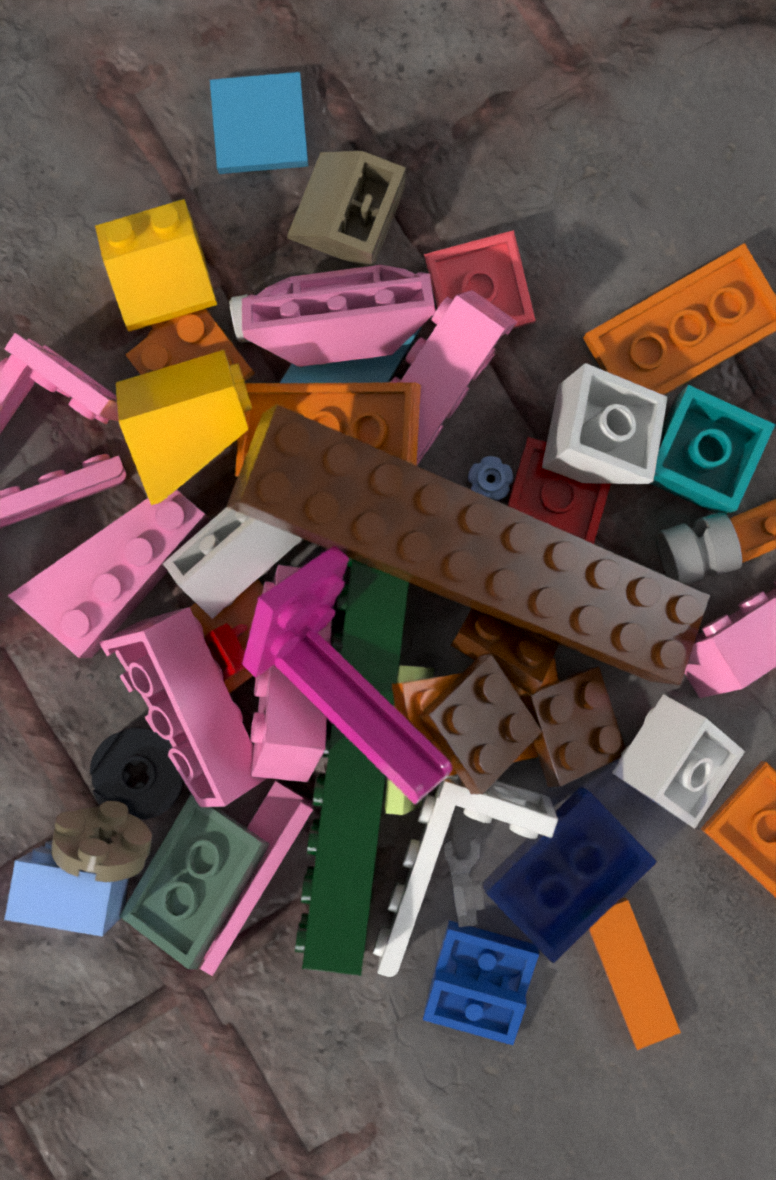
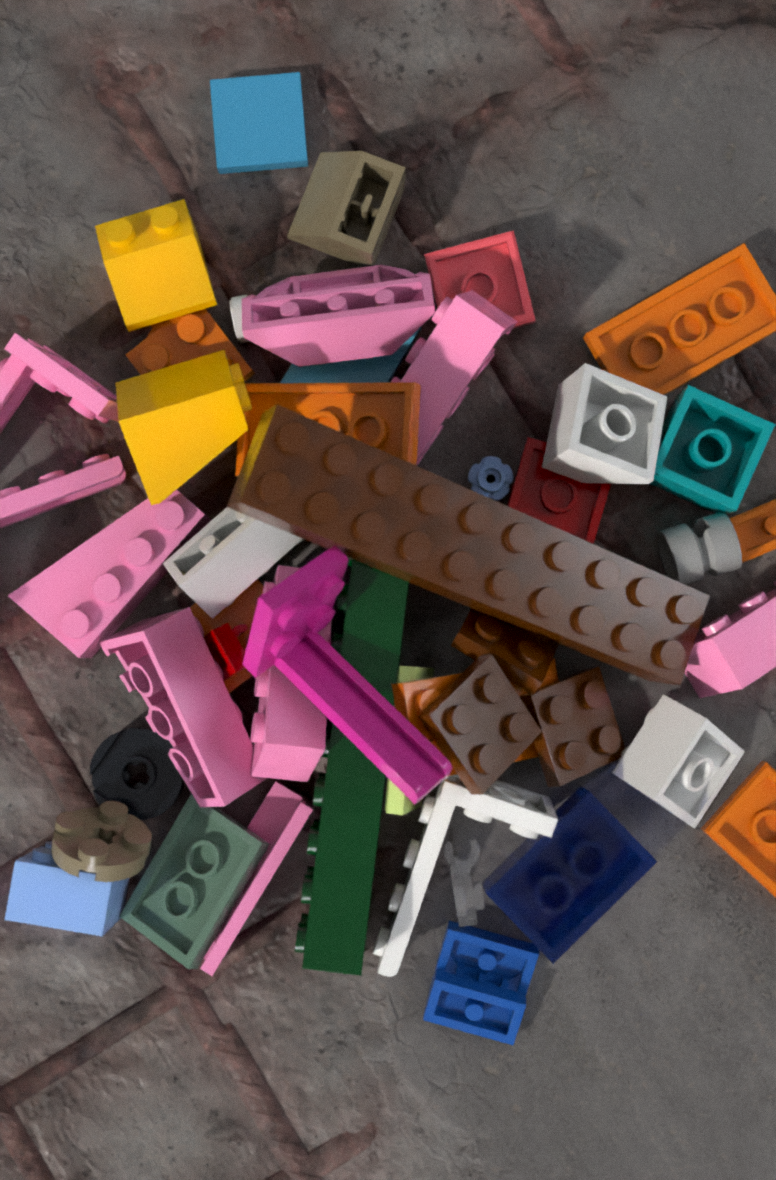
(633, 976): orange tile -> none

